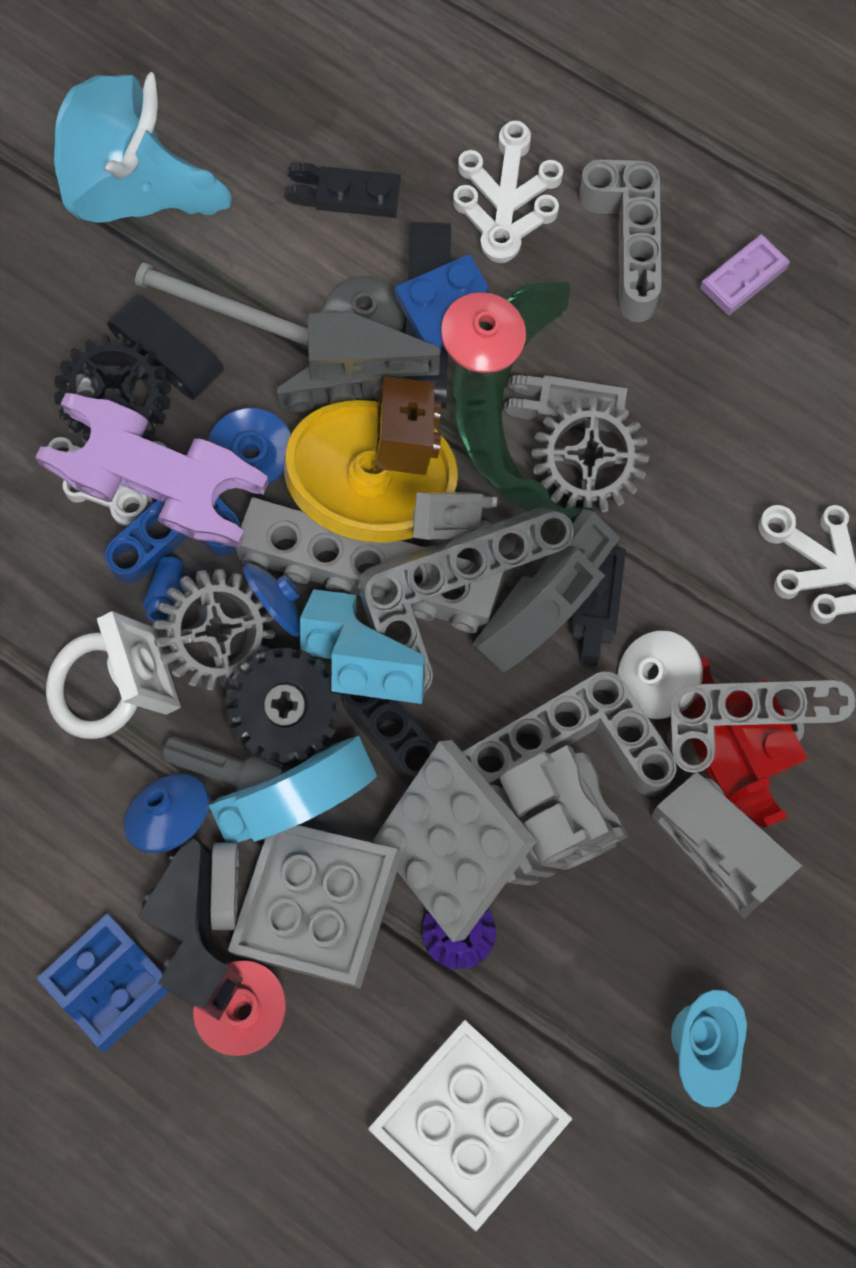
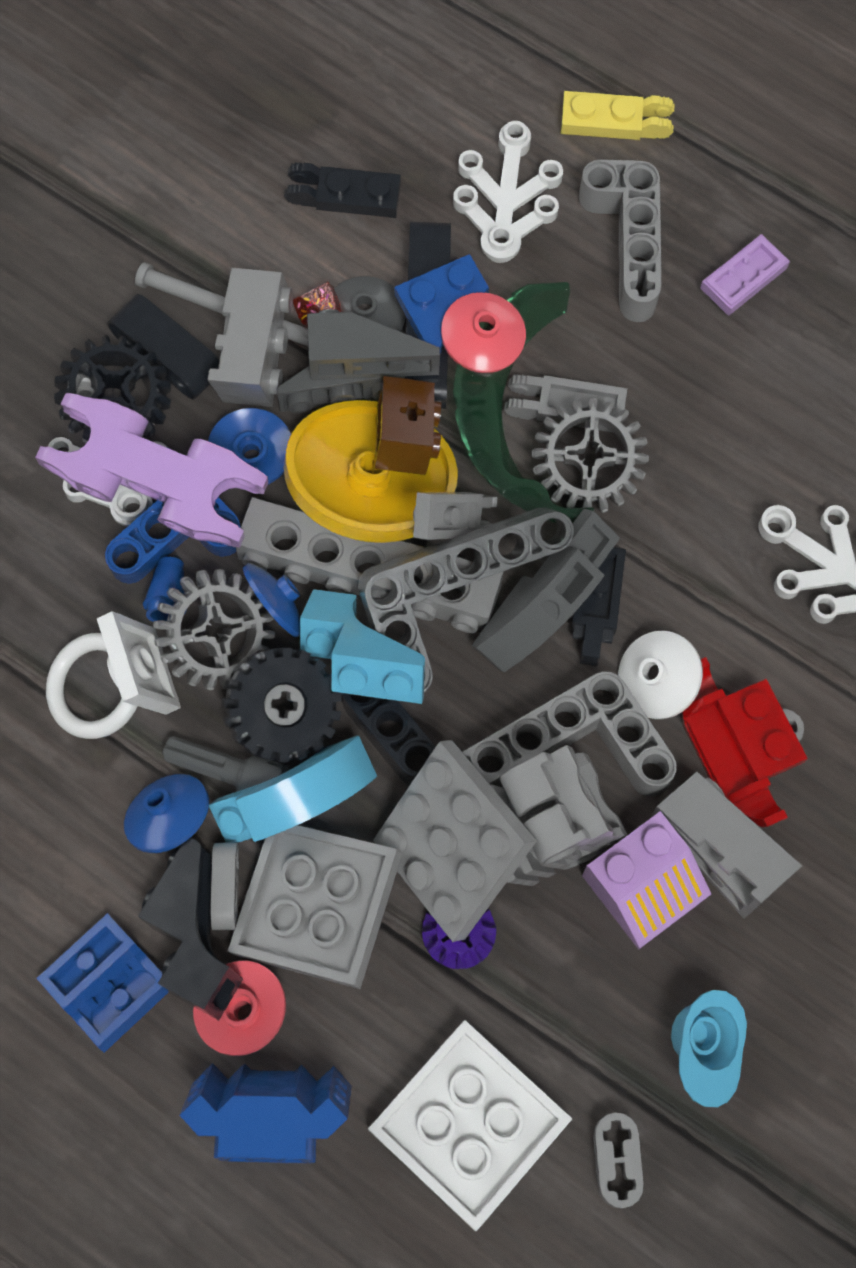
(114, 162): medium azure animal -> none
(252, 337): none -> light grey wedge
(267, 1112): none -> blue slope
(316, 300): none -> clear red tile
(616, 116): none -> light yellow hinge
(629, 1158): none -> light grey beam
(648, 880): none -> lavender slope
(761, 713): light grey beam -> none

